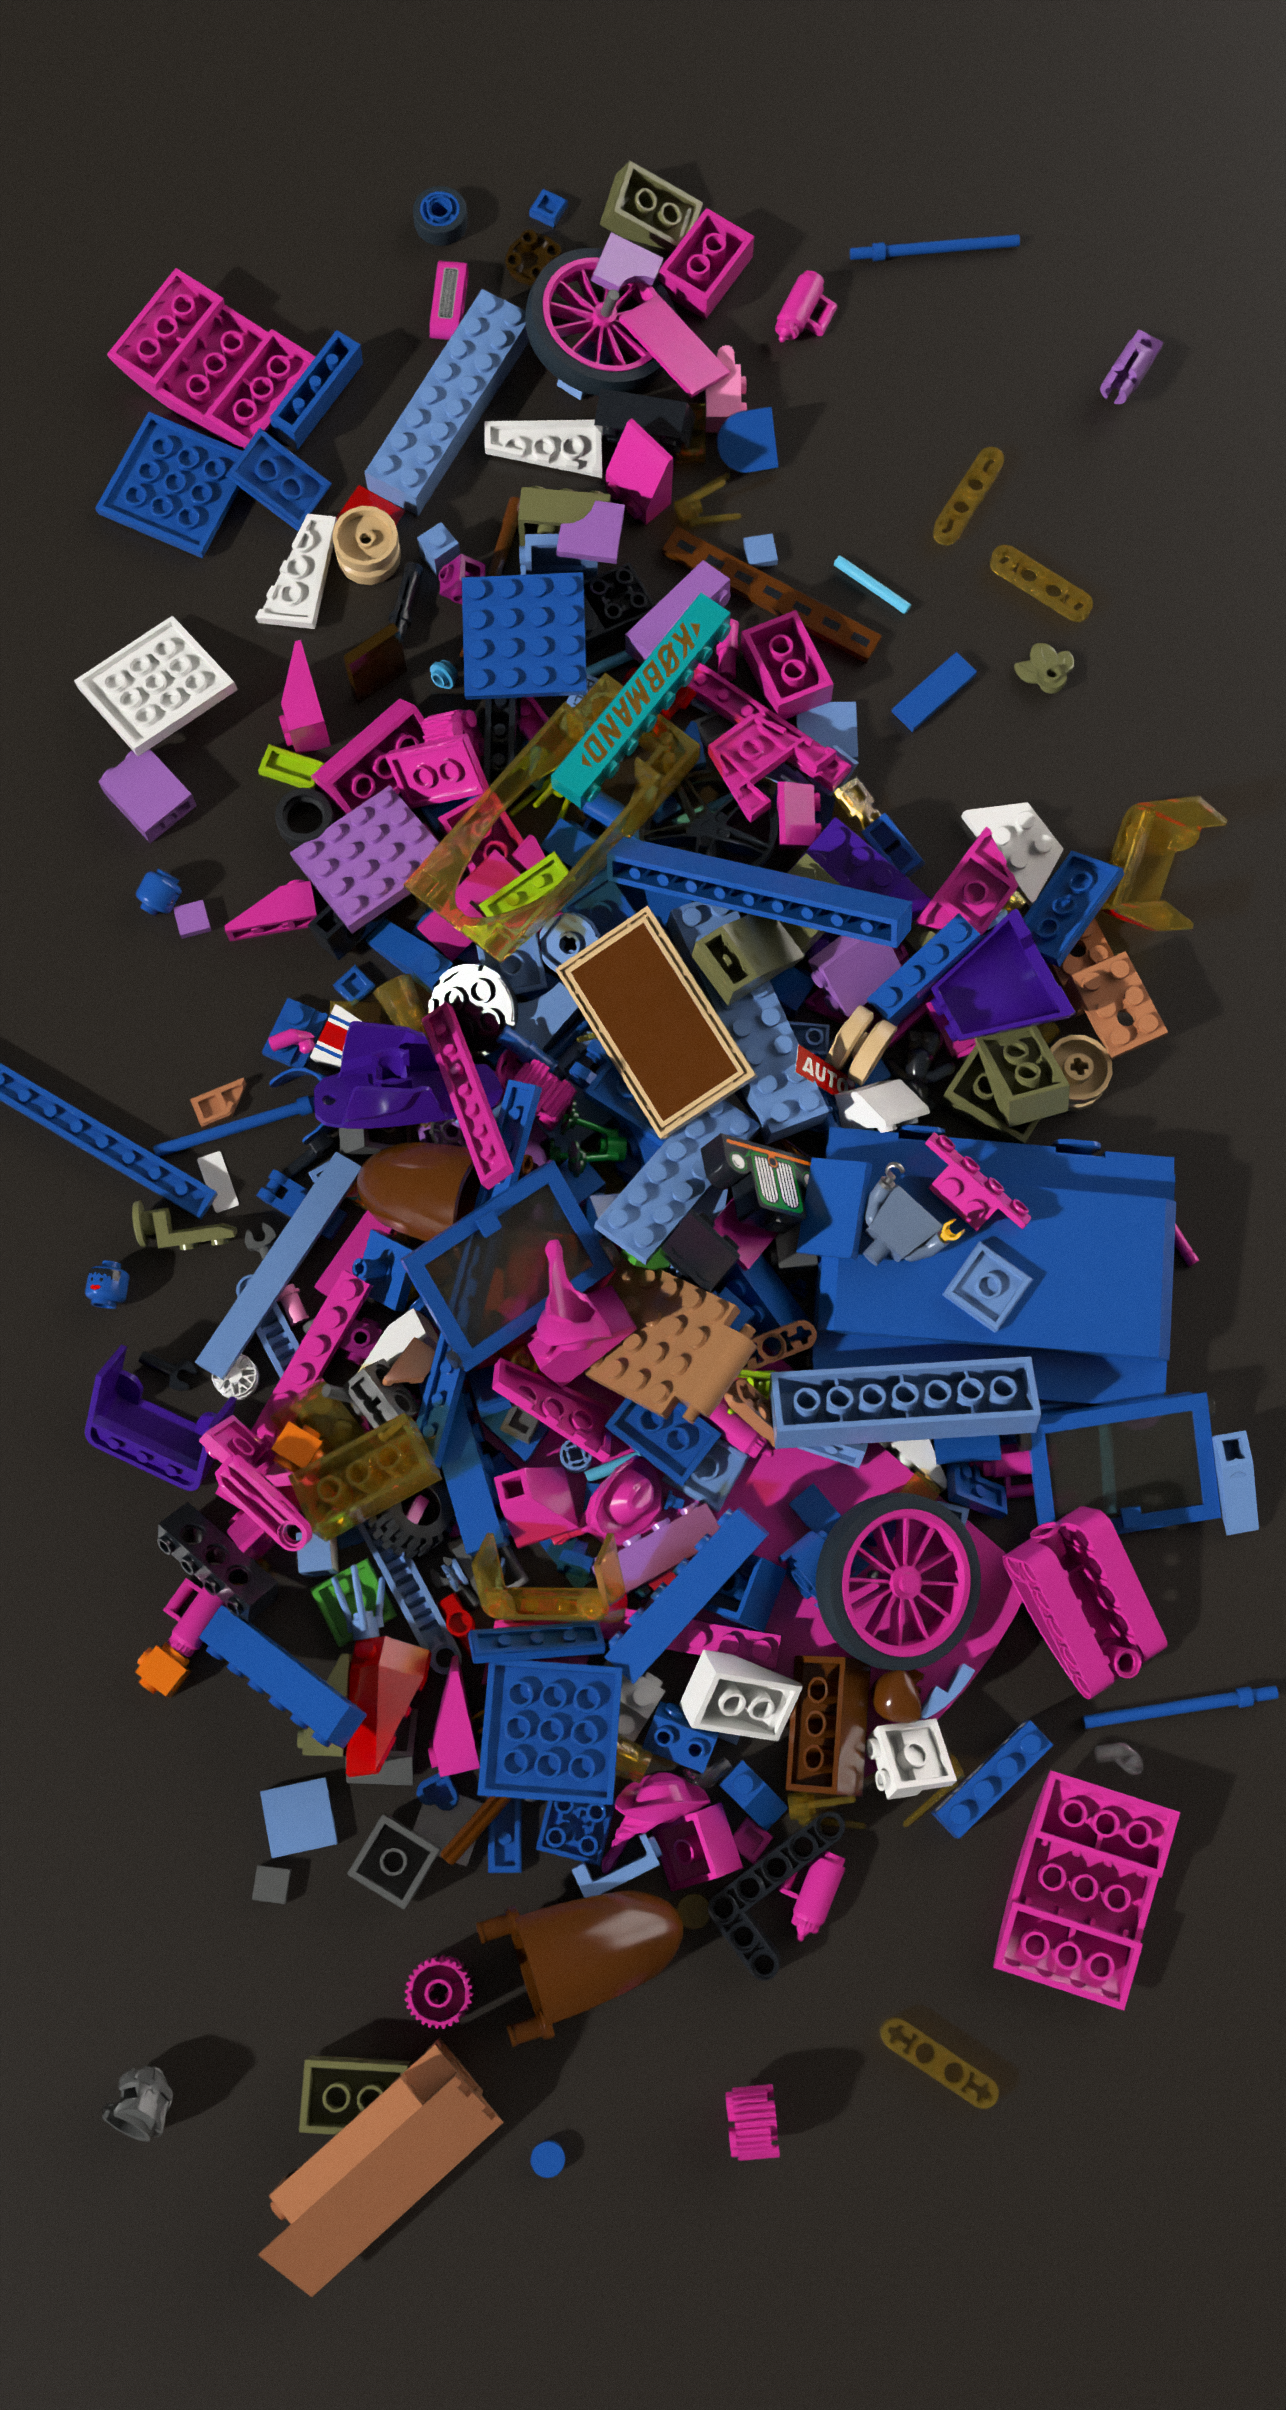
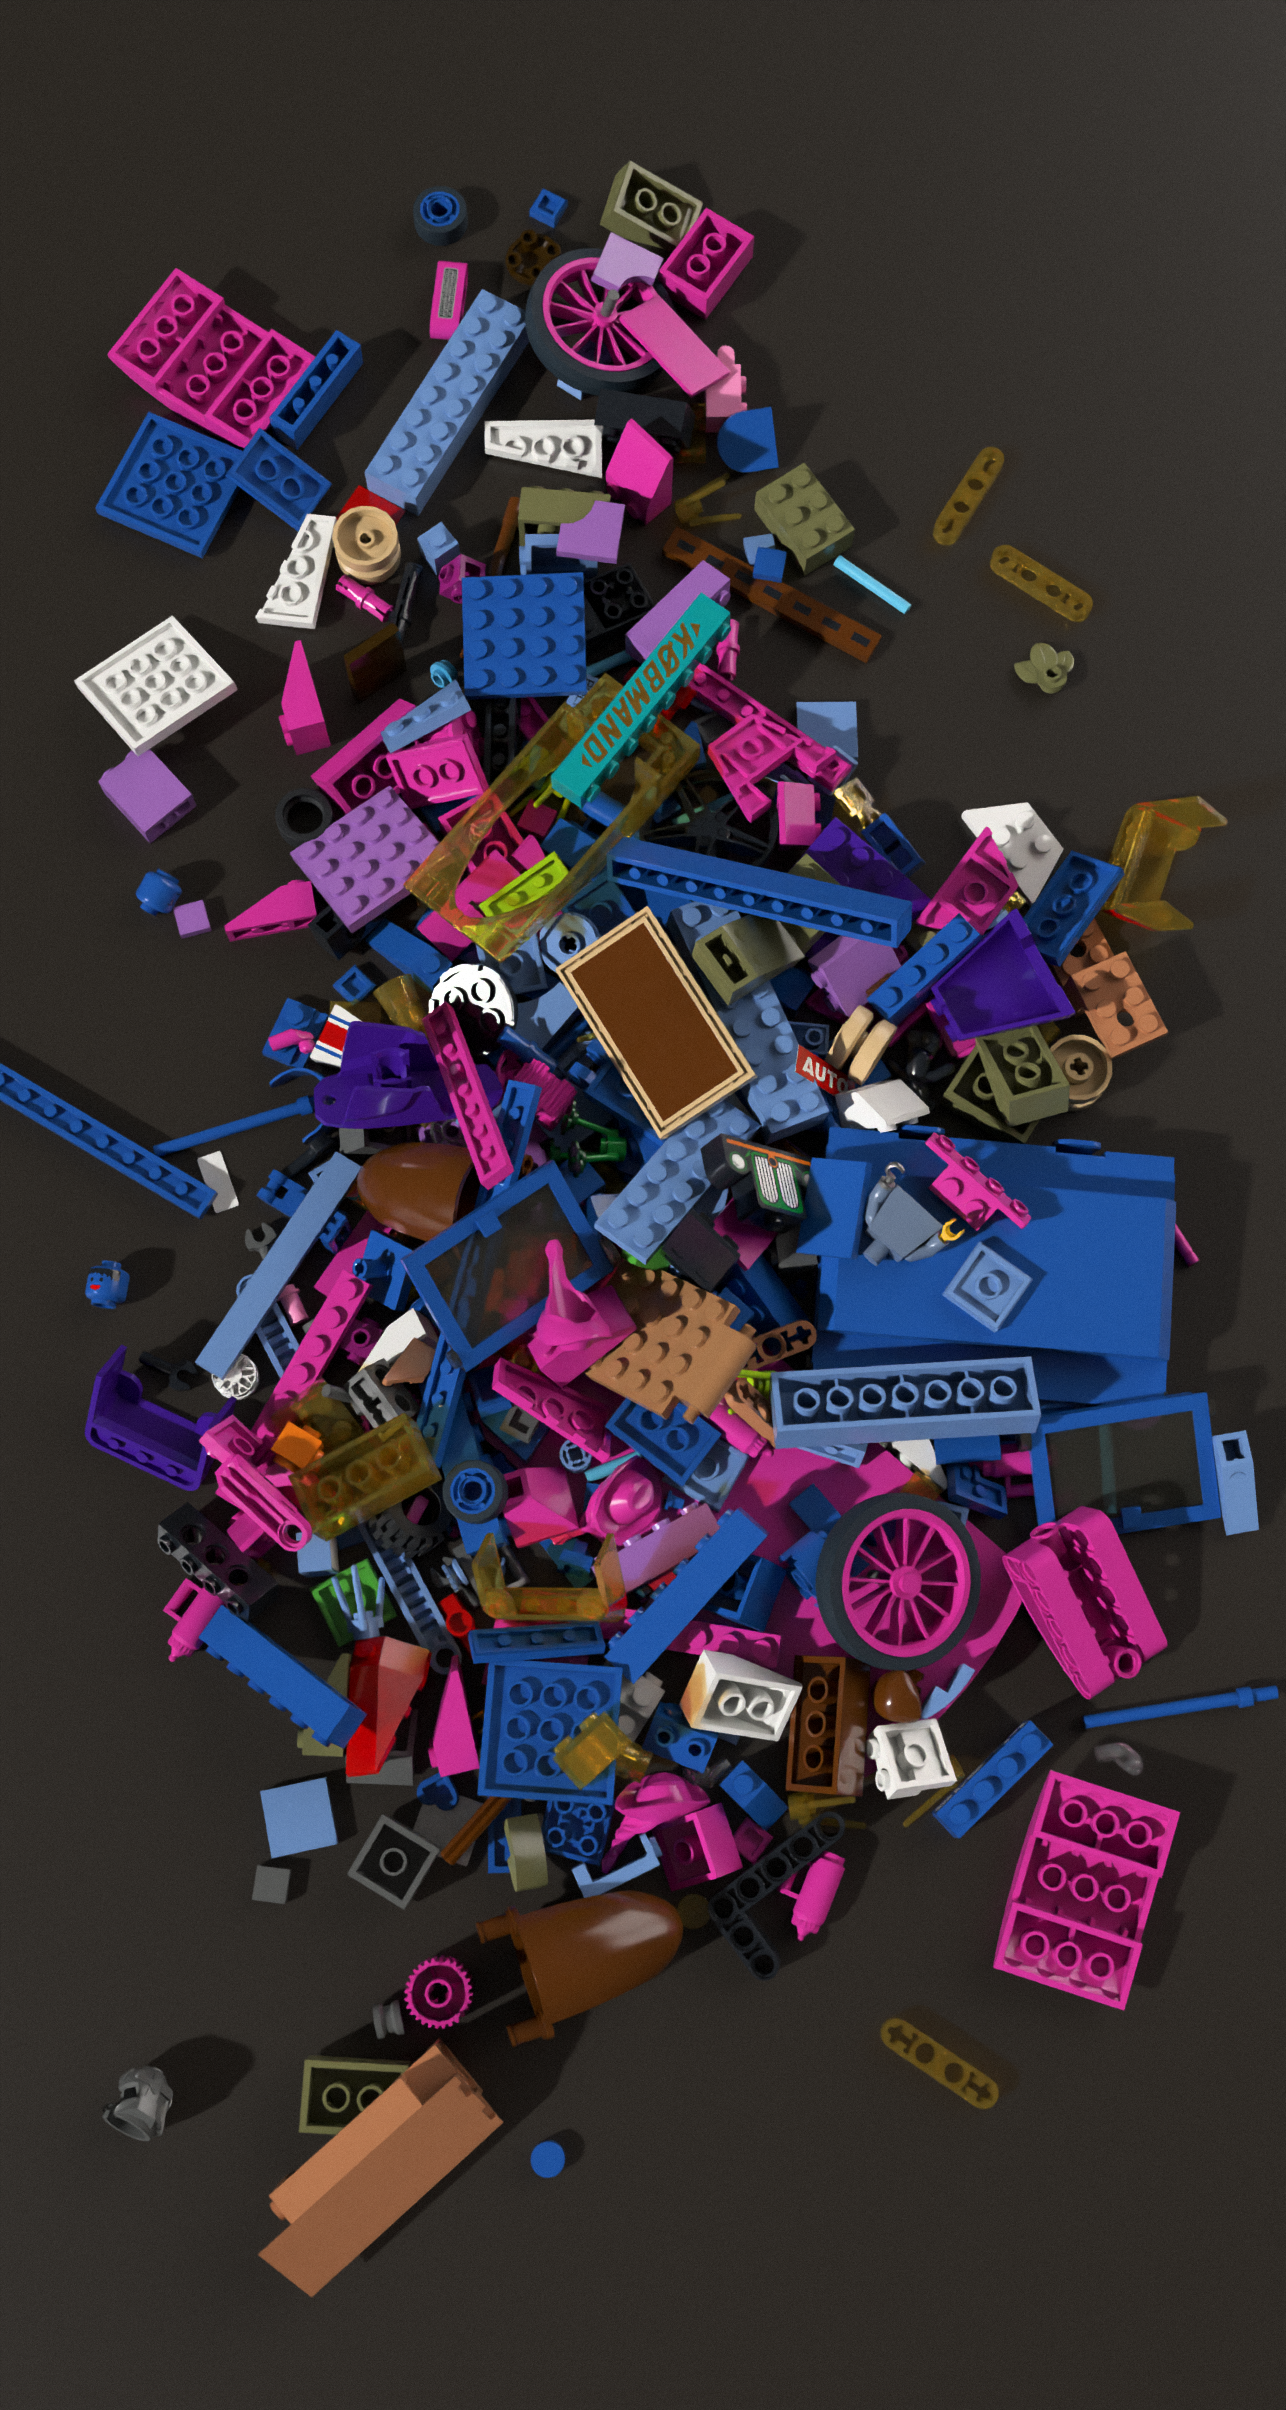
(159, 1223): olive piece -> none
(162, 1669): orange brick -> none
(218, 1103): nougat tile -> none
(289, 767): lime tile -> none
(334, 1235): none -> blue tile
(364, 598): none -> dark pink pin
(389, 2019): none -> dark grey wheel
(431, 714): none -> medium blue wing
(457, 1488): none -> wheel
(527, 1852): none -> olive slope
(537, 820): none -> dark pink tile
(591, 1750): none -> clear yellow brick
(754, 2122): dark pink brick -> none
(769, 564): none -> blue tile
(786, 665): dark pink brick -> none
(800, 305): dark pink piece -> none
(804, 519): none -> olive brick
(874, 987): none -> reddish brown leg
(880, 251): blue bar -> none
(934, 692): blue tile -> none
(1131, 366): medium lavender plate -> none

